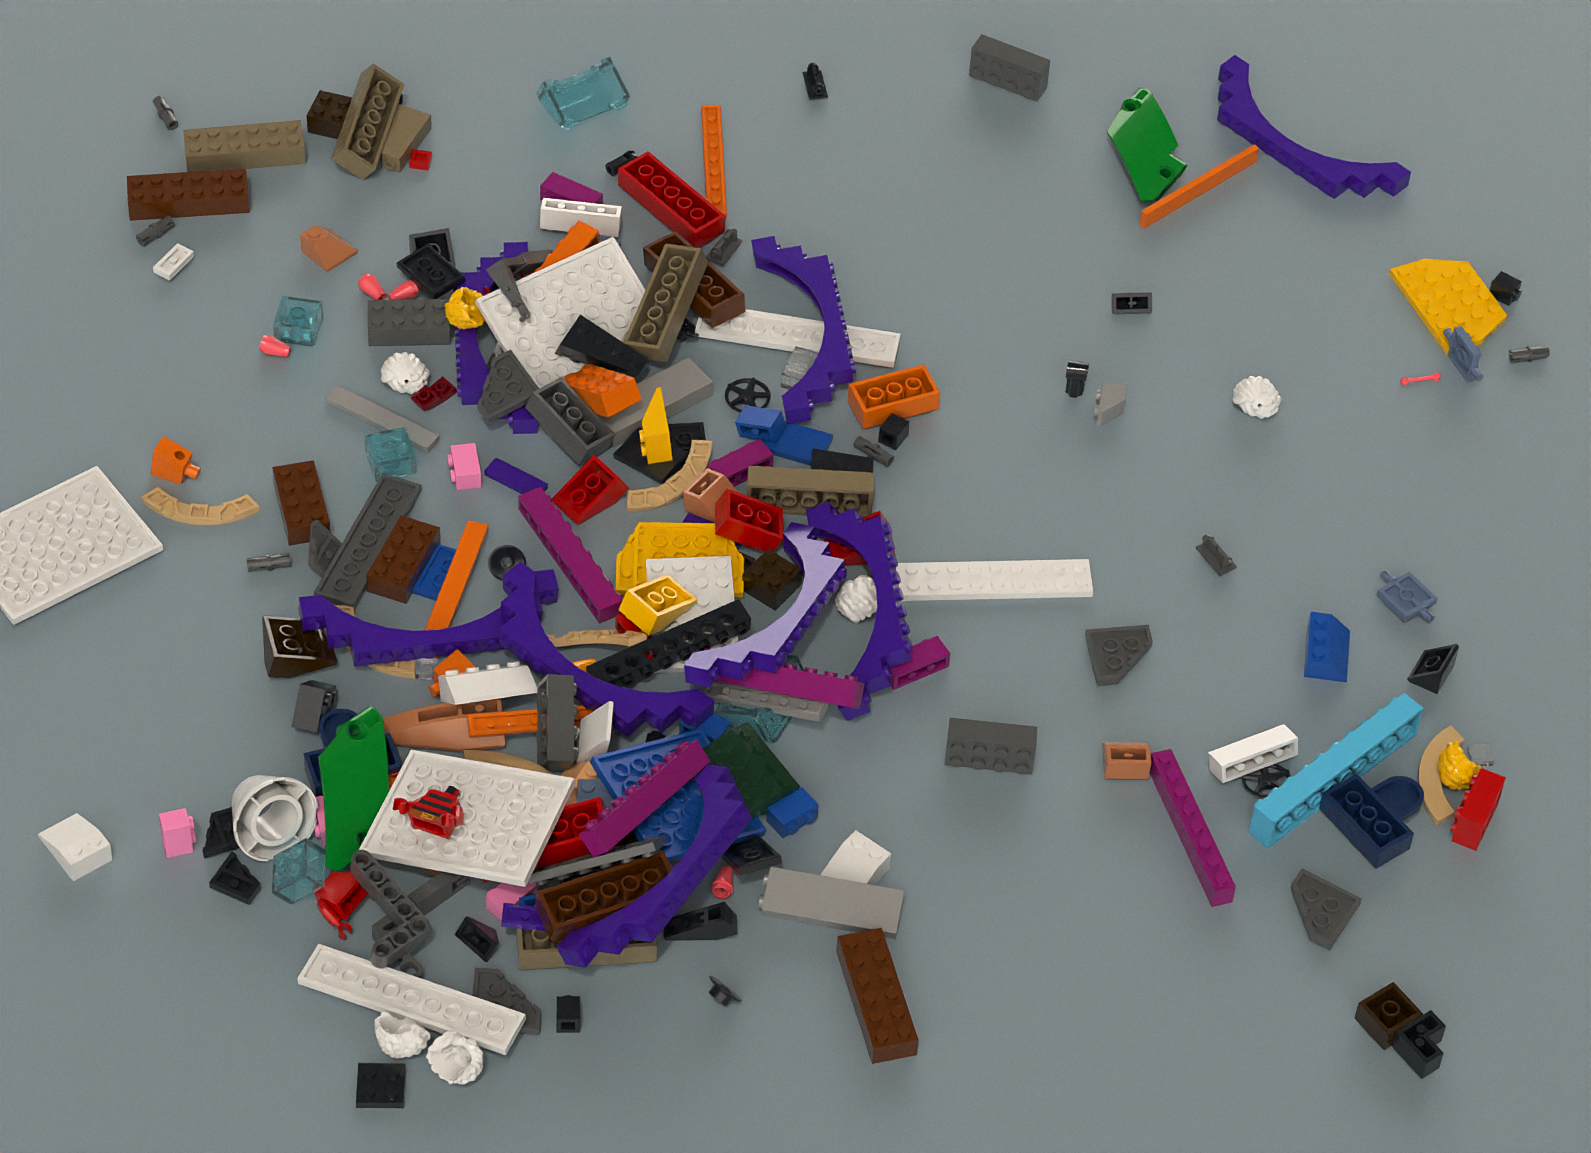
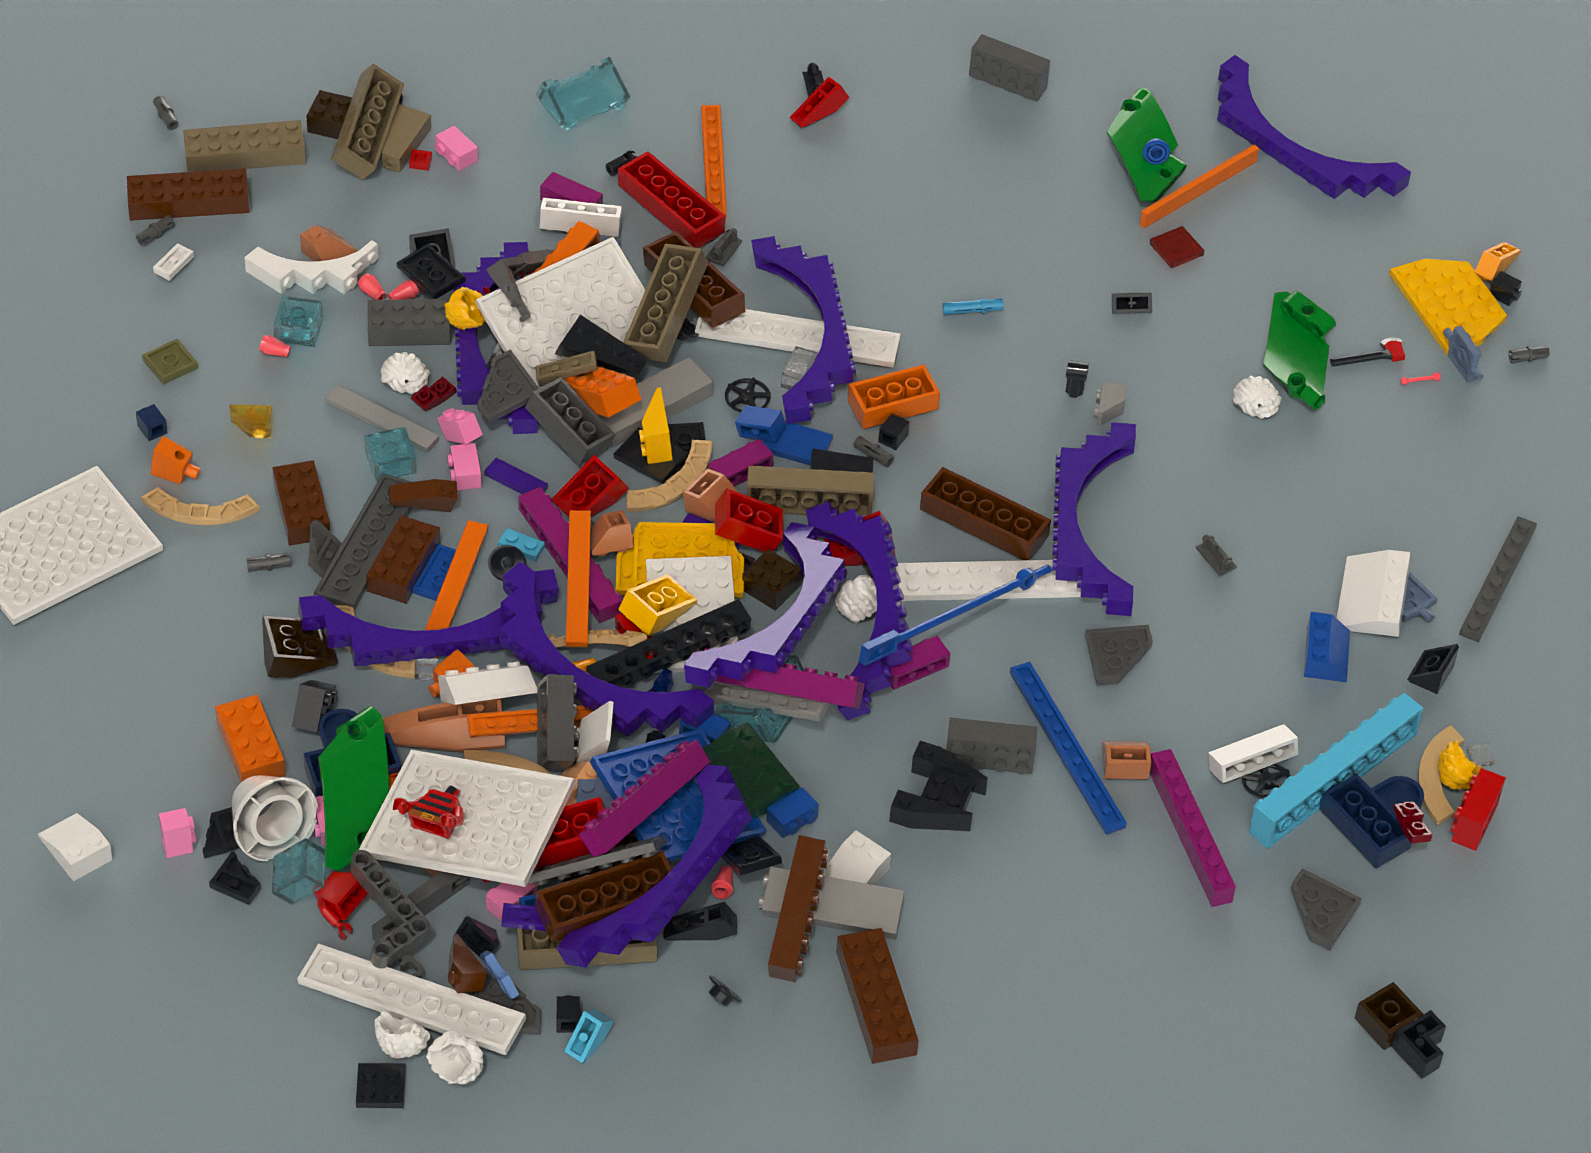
(151, 422): none -> dark blue brick
(170, 361): none -> olive tile
(249, 738): none -> orange brick
(253, 419): none -> clear yellow slope
(313, 275): none -> white arch
(426, 494): none -> reddish brown slope
(456, 148): none -> bright pink brick
(459, 426): none -> bright pink brick
(465, 970): none -> reddish brown slope
(497, 972): none -> medium blue tile
(528, 545): none -> medium azure plate
(566, 367): none -> dark tan tile
(578, 579): none -> orange tile
(588, 1034): none -> medium azure slope
(611, 534): none -> nougat slope
(663, 682): none -> clear blue plate
(797, 909): none -> reddish brown brick
(820, 103): none -> red slope
(888, 642): none -> blue bar
(945, 793): none -> black wedge
(982, 305): none -> dark azure pin
(985, 514): none -> reddish brown brick
(1068, 748): none -> blue plate
(1073, 556): none -> dark purple arch
(1156, 151): none -> blue brick
(1176, 247): none -> clear red tile
(1297, 348): none -> green panel
(1374, 592): none -> white slope
(1391, 350): none -> piece
(1410, 820): none -> dark red slope
(1496, 260): none -> light orange slope
(1497, 579): none -> dark grey plate

